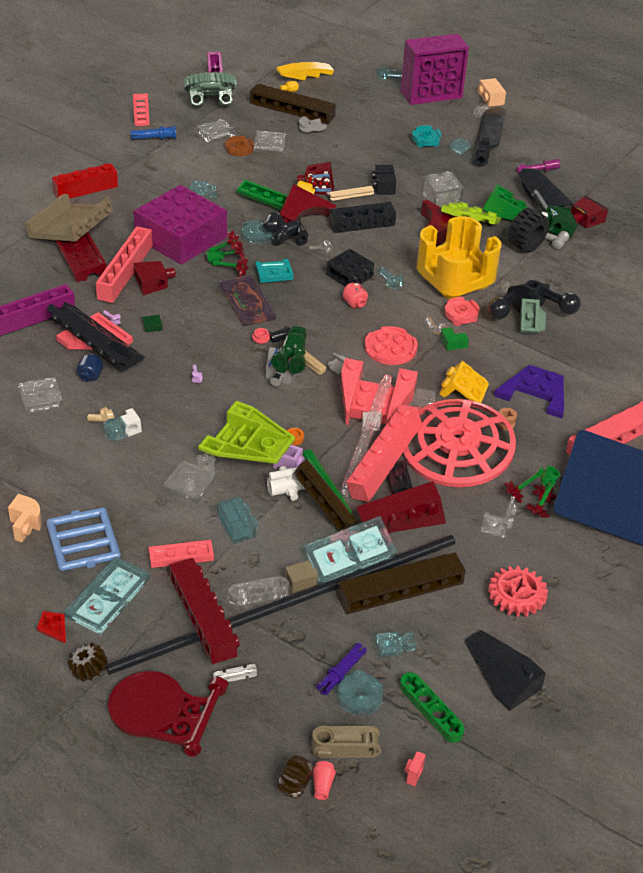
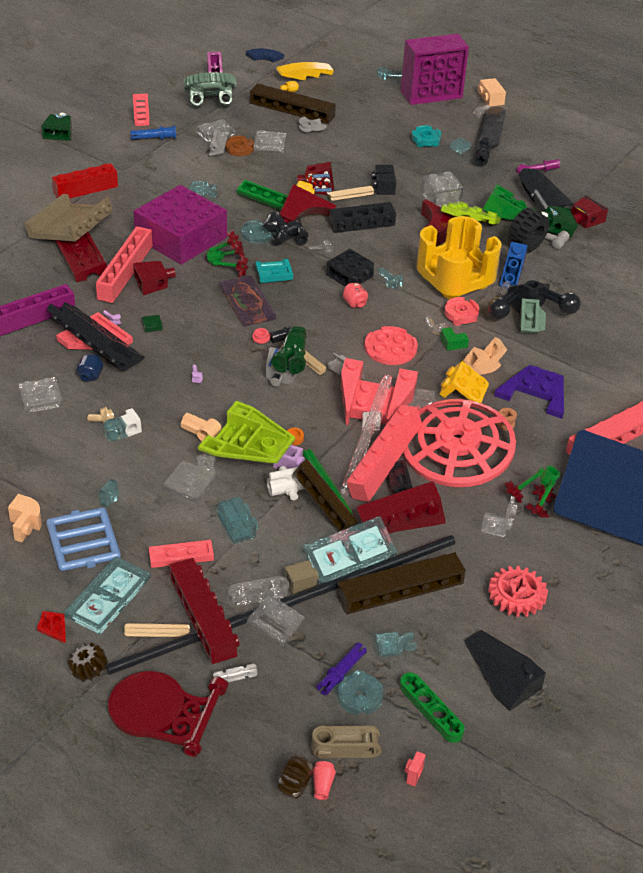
(57, 127): none -> dark green torso
(109, 493): none -> clear light blue plate
(156, 630): none -> tan axle
(200, 426): none -> light nougat piece
(218, 143): none -> light grey hinge
(265, 54): none -> dark blue tile
(279, 615): none -> clear plate
(486, 360): none -> light nougat brick
(514, 263): none -> blue slope

